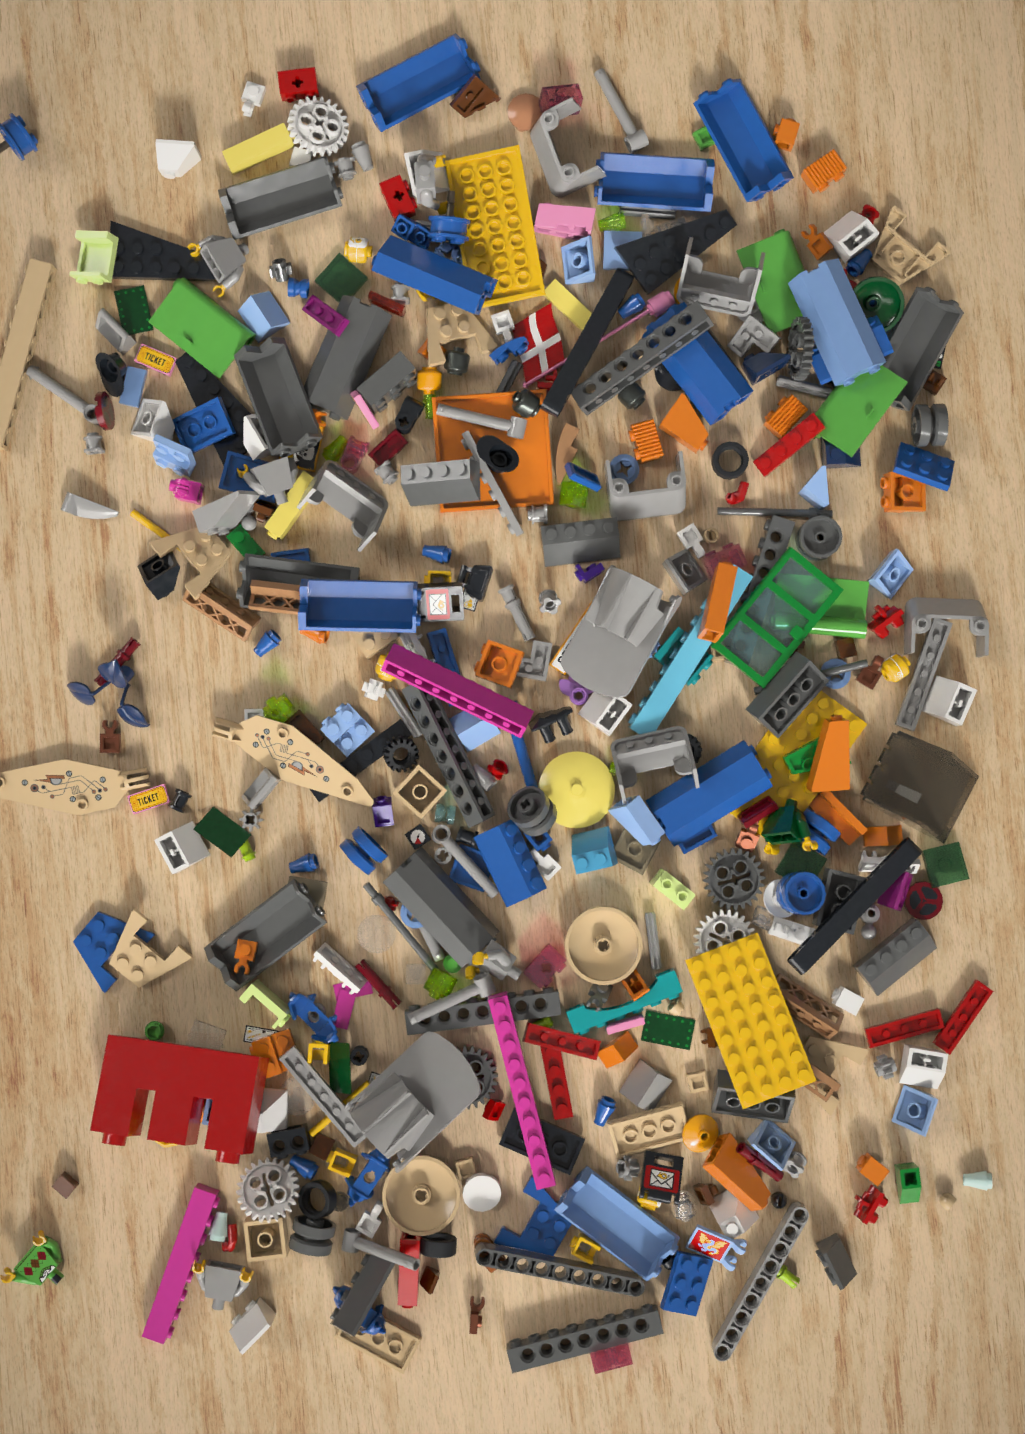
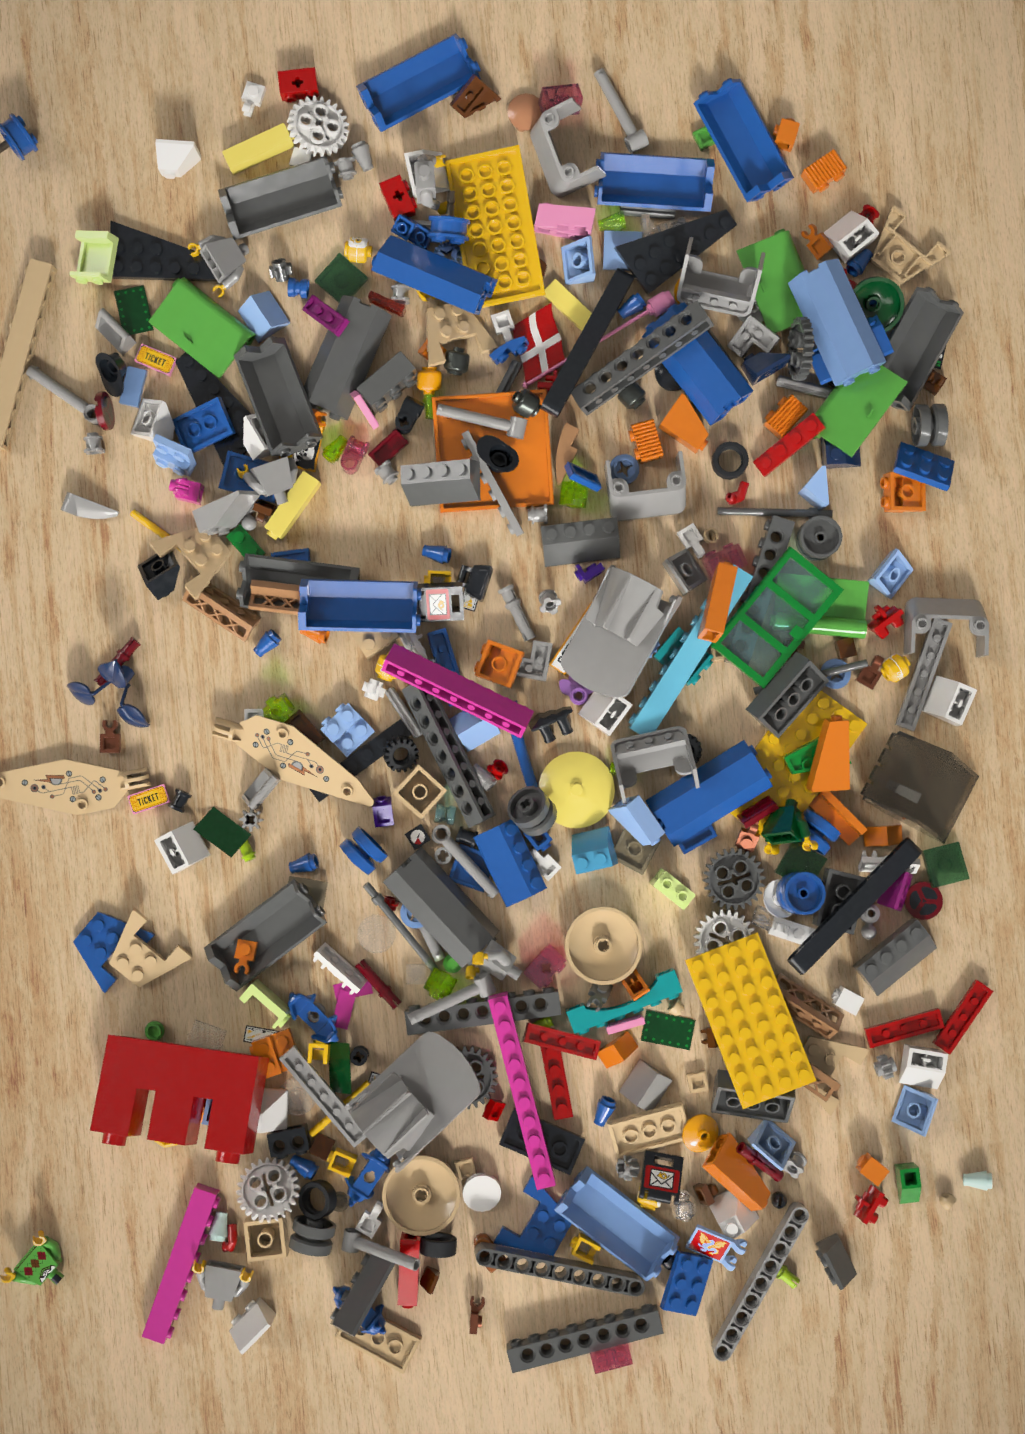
(65, 1185): reddish brown slope -> none
(349, 497): light grey windscreen -> none
(653, 941): light grey axle -> none

